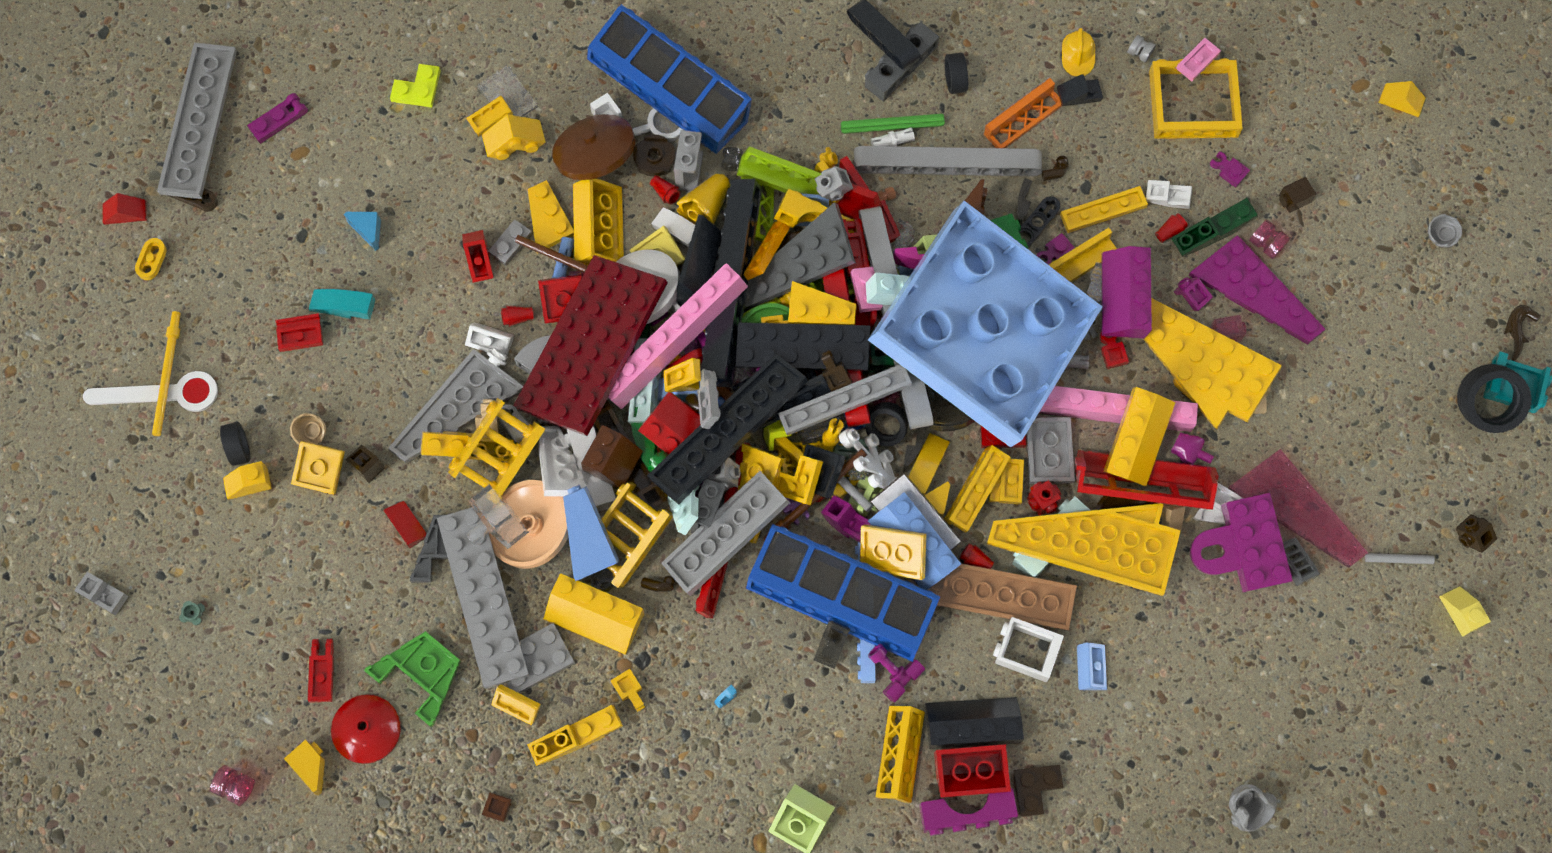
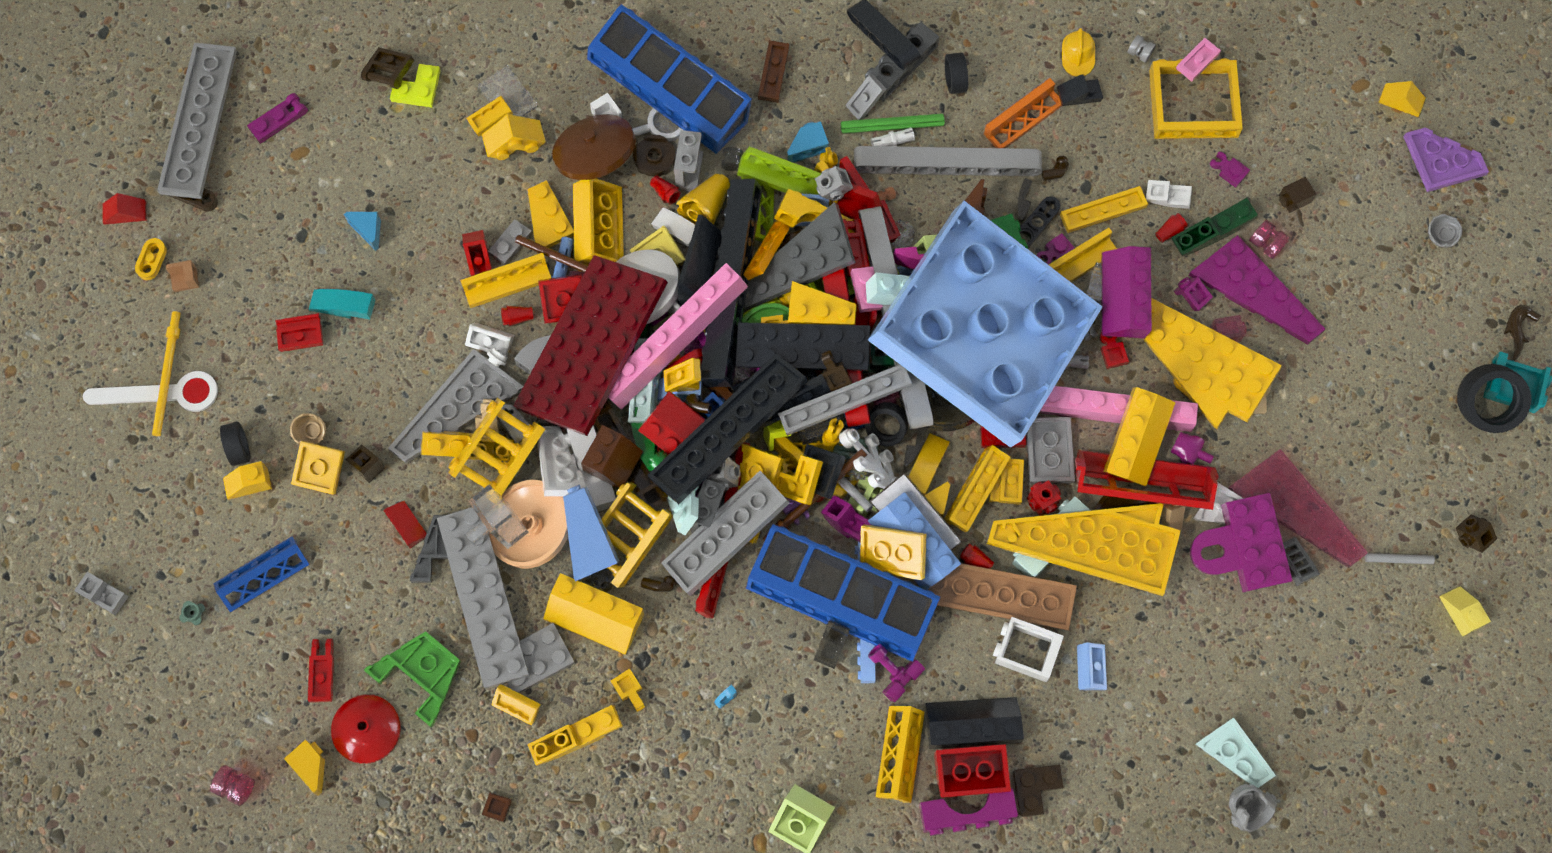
(183, 275): none -> medium nougat panel
(259, 566): none -> blue fence
(390, 62): none -> dark brown plate
(505, 280): none -> yellow fence
(708, 399): light grey hinge -> none
(773, 71): none -> reddish brown plate
(808, 142): none -> dark azure slope
(865, 97): none -> light grey plate
(1237, 753): none -> light aqua wing
(1442, 160): none -> medium lavender plate

